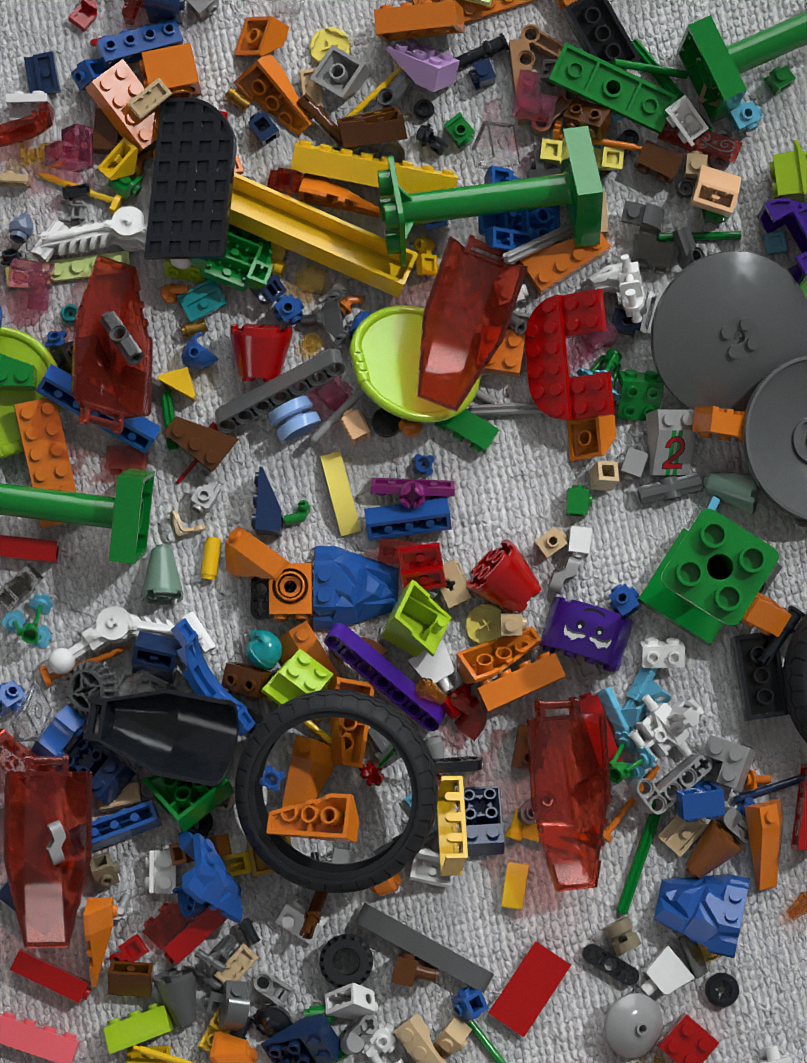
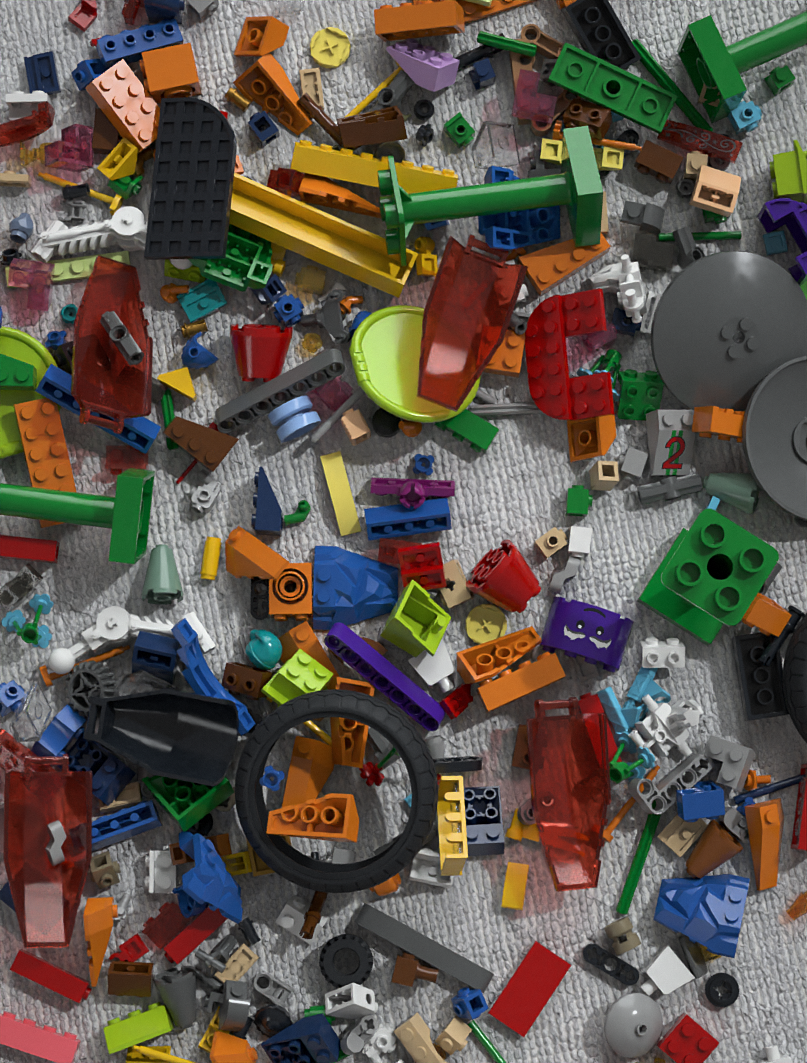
(149, 98): tan plate -> none
(173, 514): tan piece -> none
(340, 73): light grey slope -> none
(429, 690): clear orange cone -> none
(437, 145): black bush -> none
(473, 715): clear red brick -> none
(506, 43): none -> green axle
(512, 624): tan brick -> none
(537, 244): light grey axle -> none
(628, 606): blue brick -> none
(650, 68): green bar -> none
(686, 119): white bracket -> none

